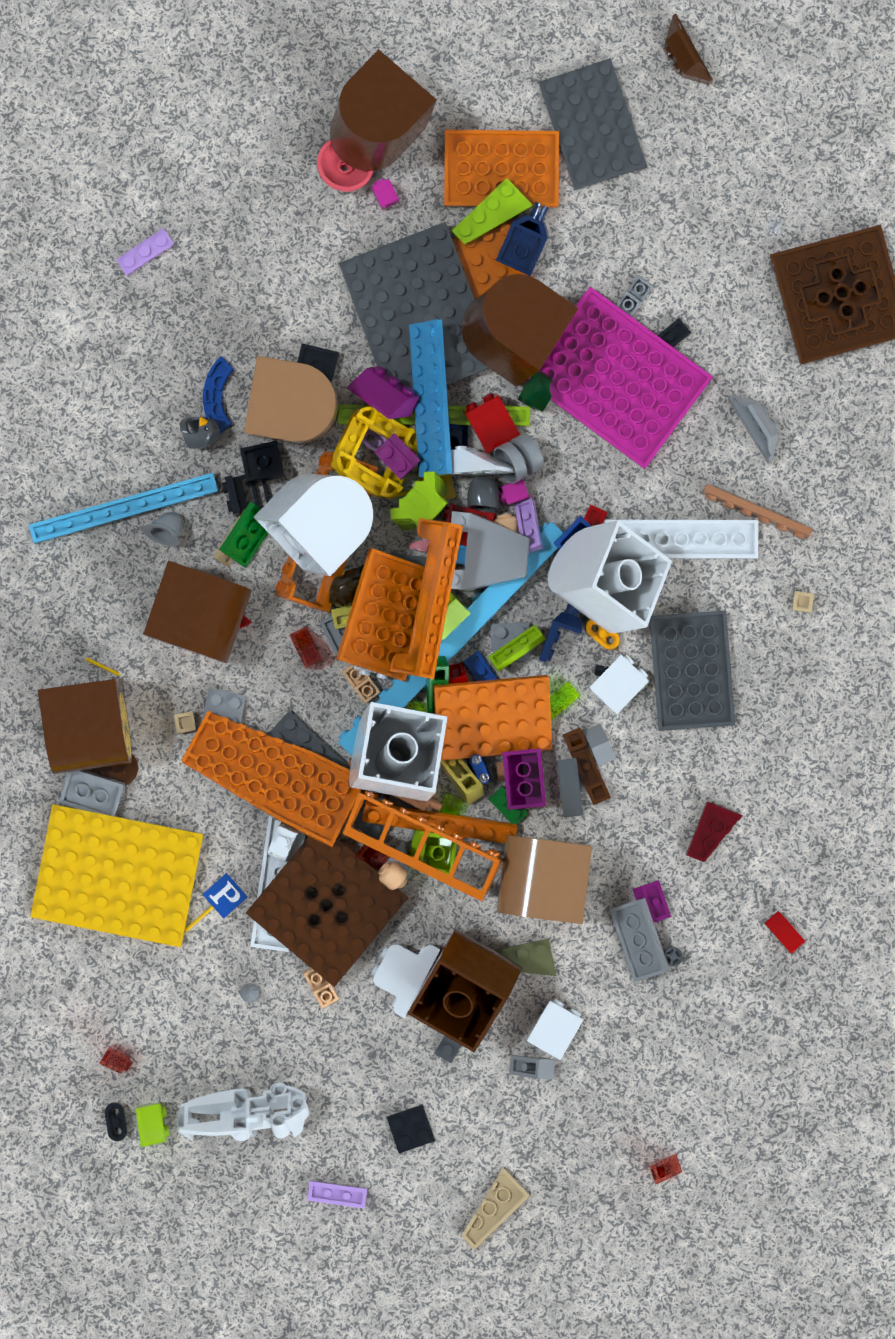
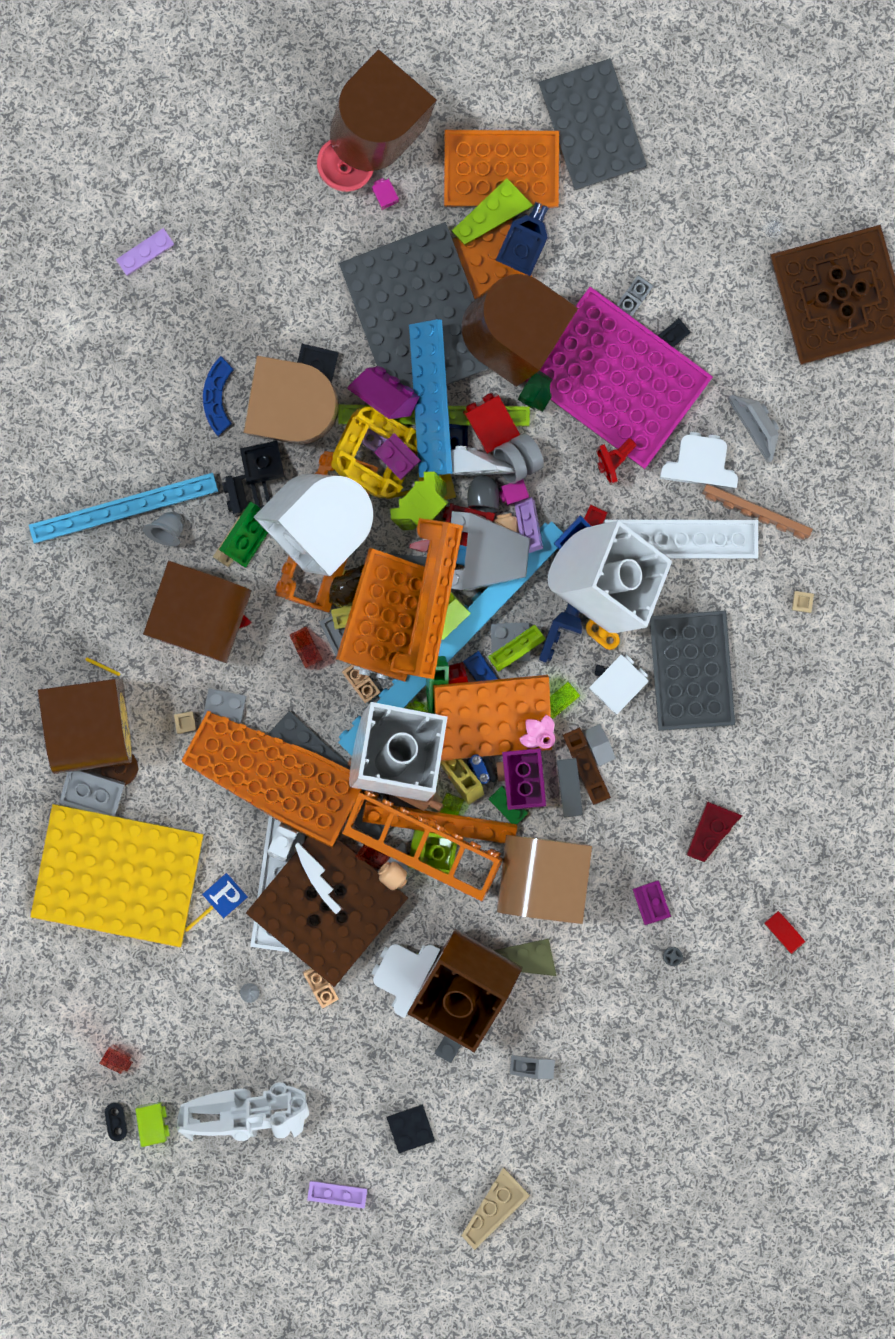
(204, 432): dark grey piece -> none
(314, 870): none -> white slope
(537, 732): none -> bright pink plate
(555, 1029): white panel -> none
(612, 460): none -> red piece
(639, 939): light grey plate -> none
(665, 1168): clear red slope -> none
(684, 54): reddish brown wedge -> none
(701, 463): none -> white brick

